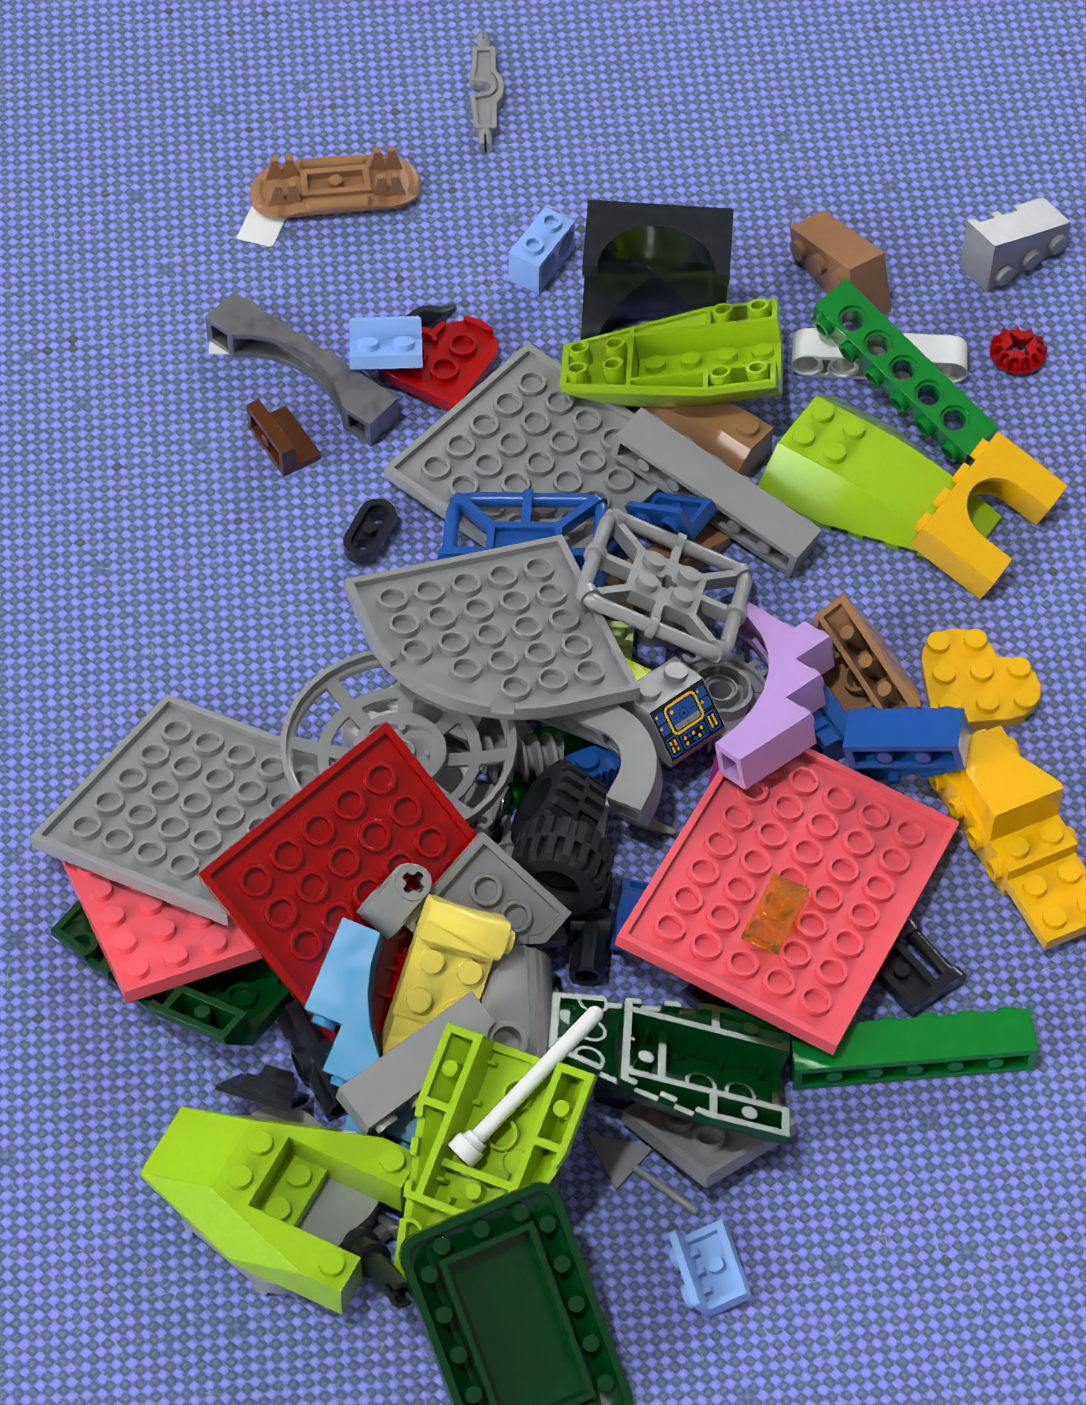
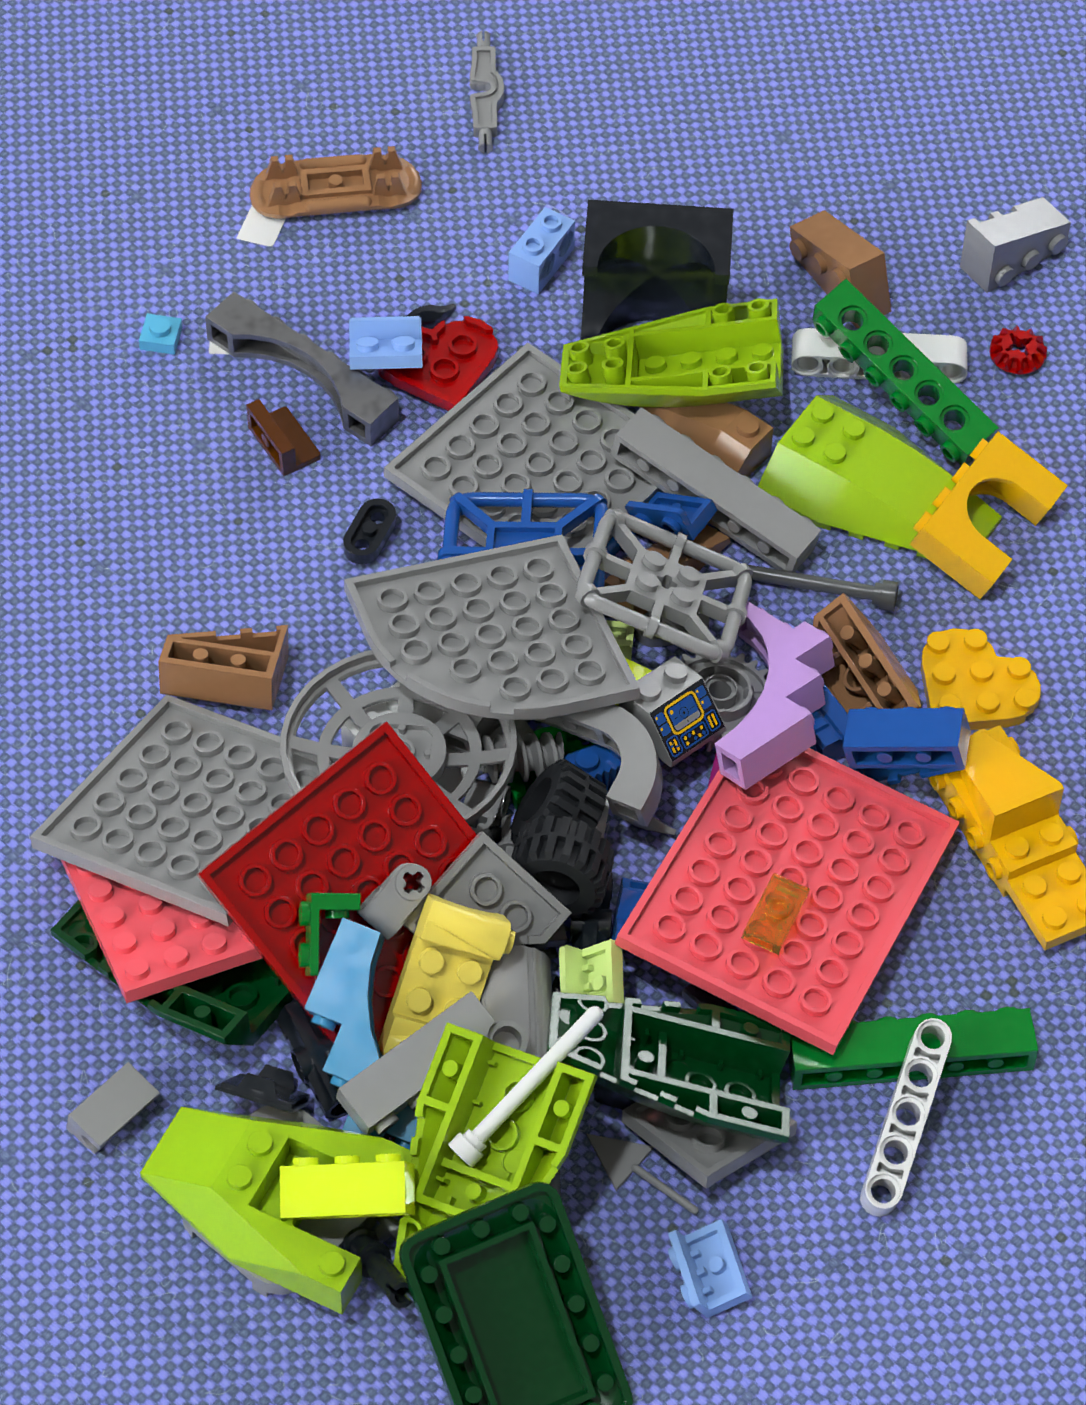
(111, 1107): none -> light grey hinge
(160, 334): none -> medium azure plate
(225, 668): none -> medium nougat wedge
(336, 907): none -> green bracket
(347, 1188): none -> neon yellow brick
(593, 970): none -> yellowish green bracket
(881, 594): none -> dark grey piece
(908, 978): black plate -> none
(908, 1097): none -> white beam

